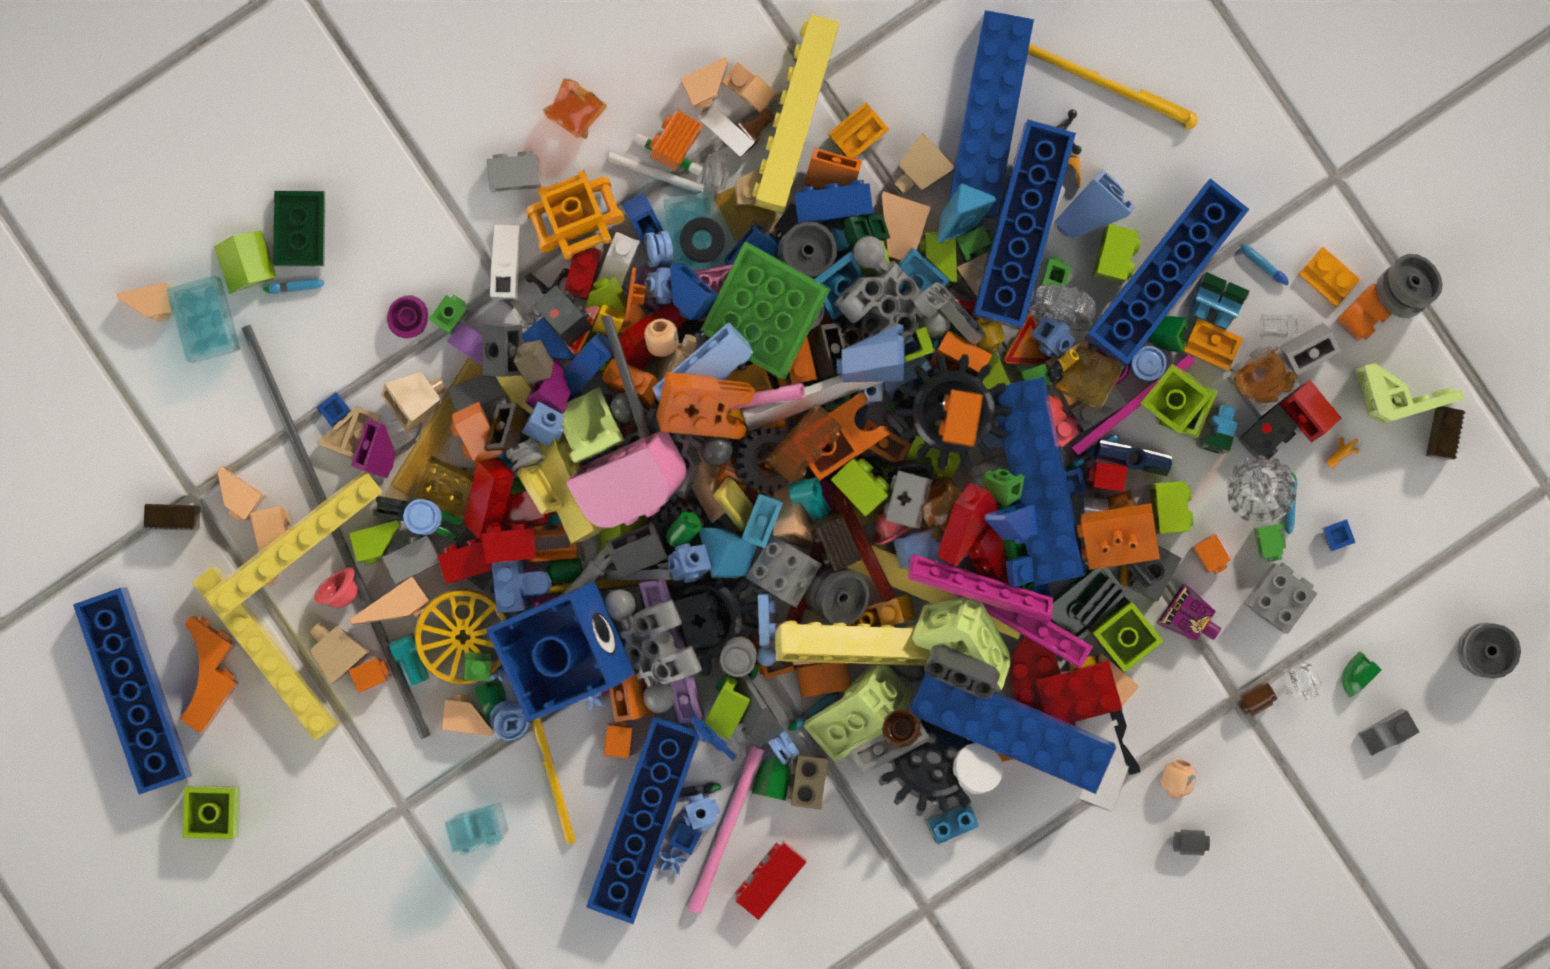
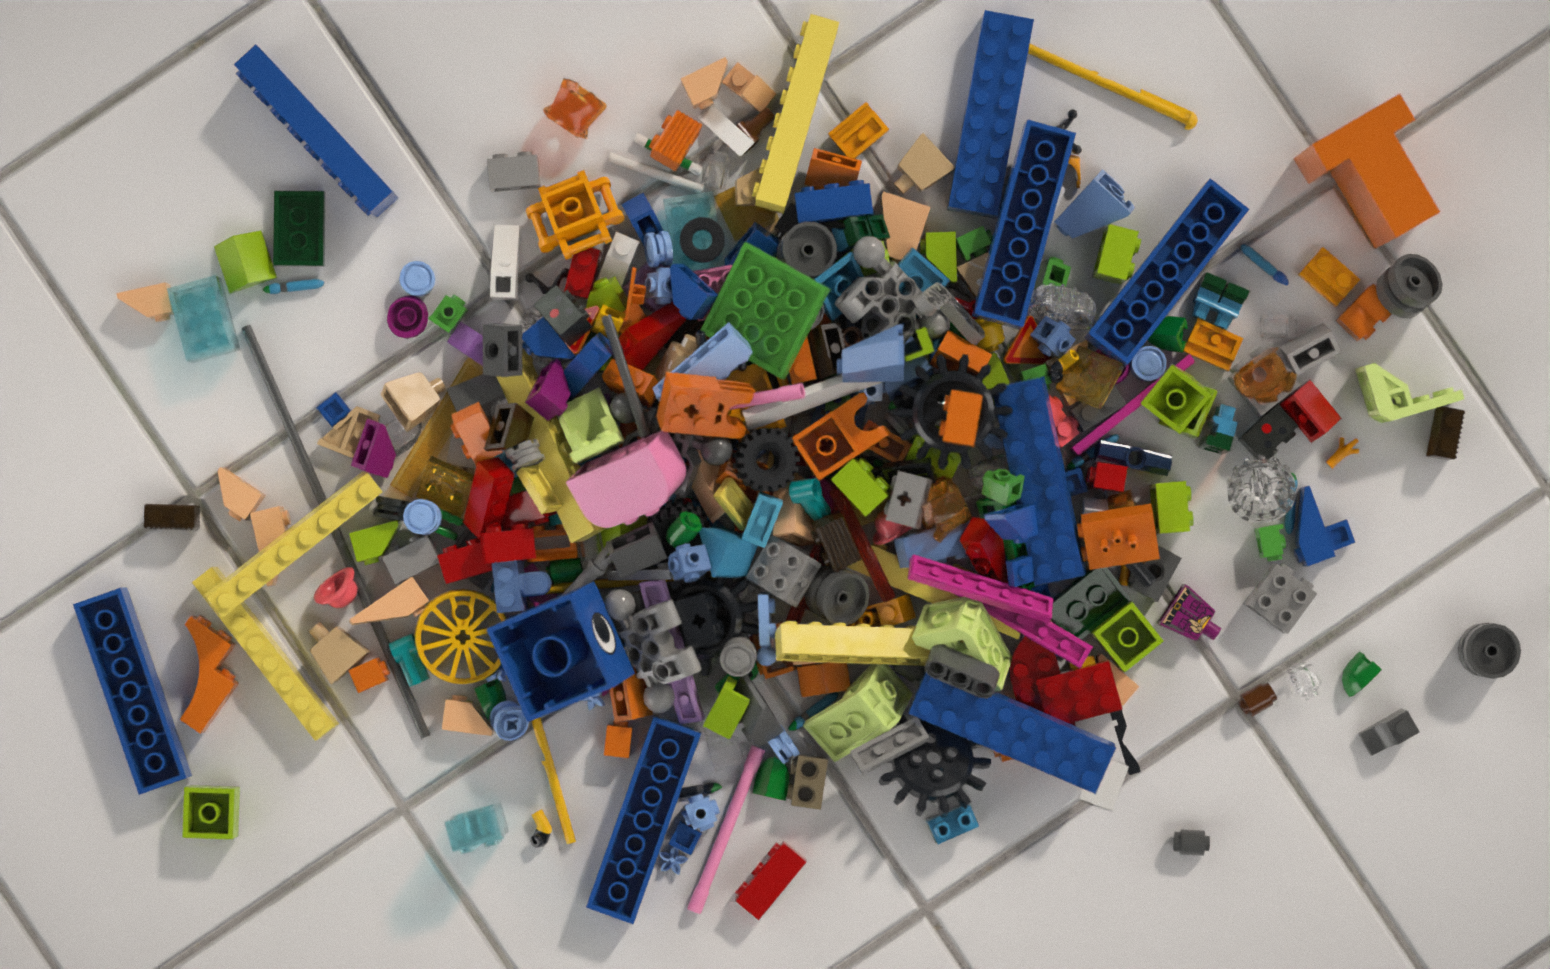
(312, 127): none -> blue brick
(417, 278): none -> light blue wheel
(477, 666): bright green brick -> none
(533, 361): dark tan brick -> none
(542, 830): none -> arm
(544, 424): medium blue brick -> none
(661, 337): light nougat head -> none
(706, 734): blue hand -> none
(804, 444): clear orange brick -> none
(901, 728): reddish brown hair -> none
(963, 212): dark azure slope -> none
(966, 523): red slope -> none
(977, 768): white tile -> none
(1099, 604): black tile -> none
(1178, 778): light nougat head -> none
(1211, 554): orange brick -> none
(1311, 535): none -> blue slope
(1373, 172): none -> orange piece

